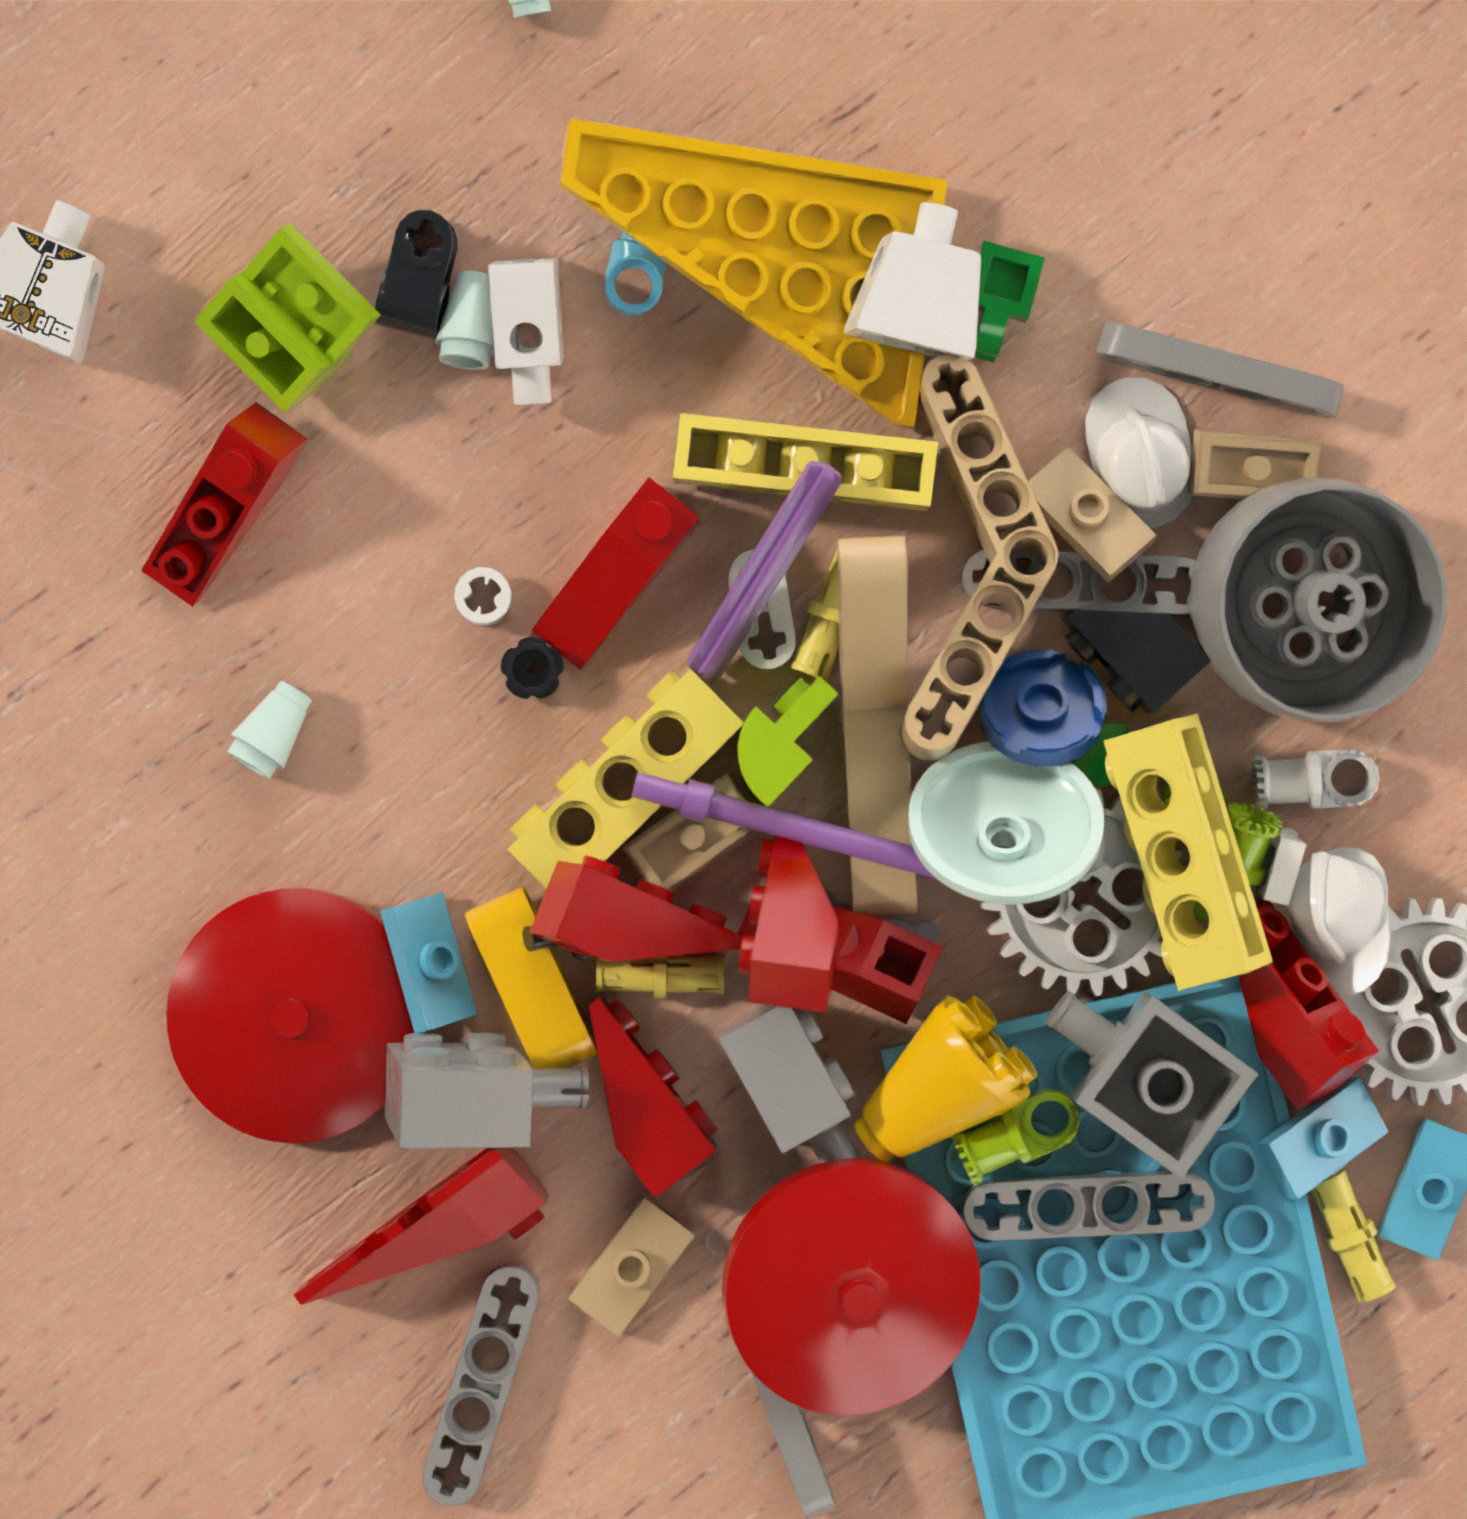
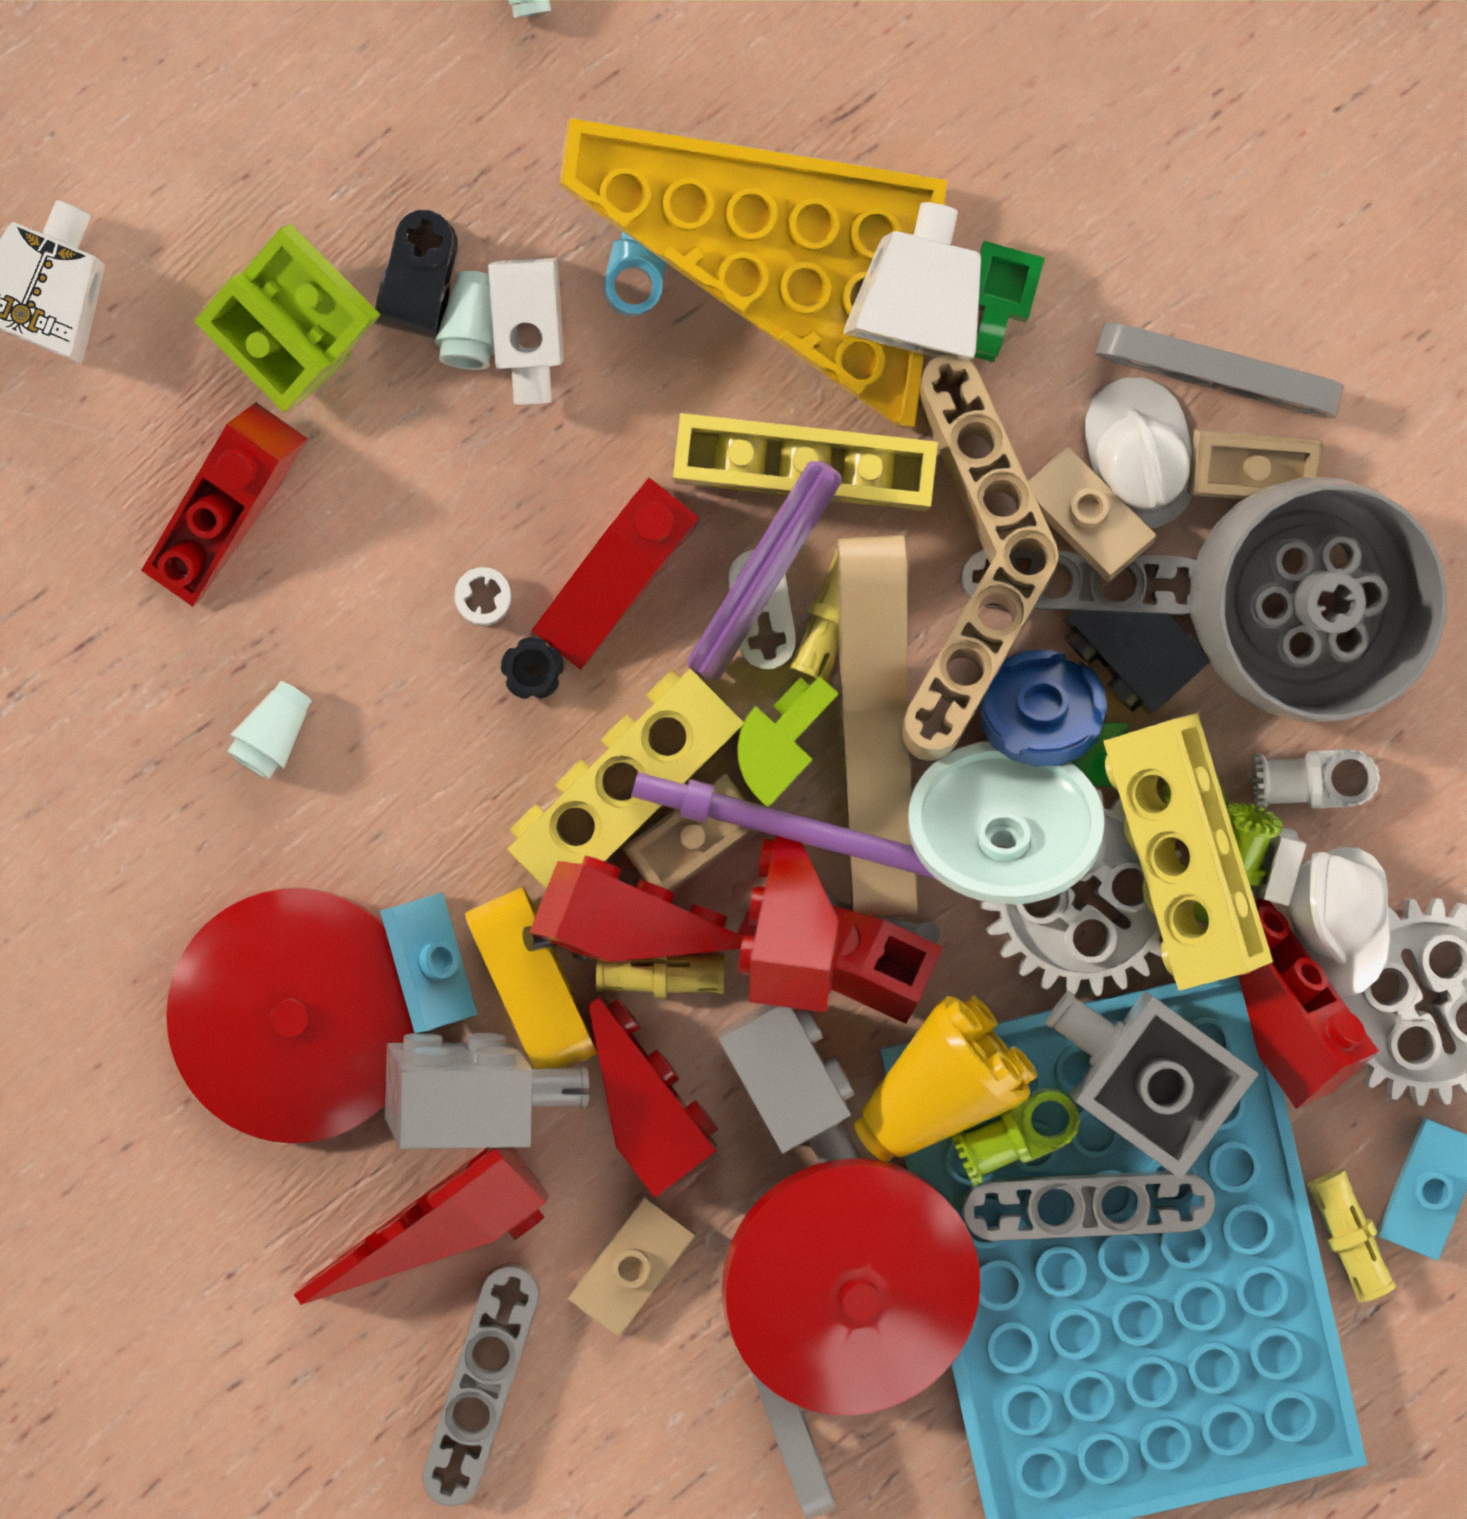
(1322, 1138): medium azure plate -> none

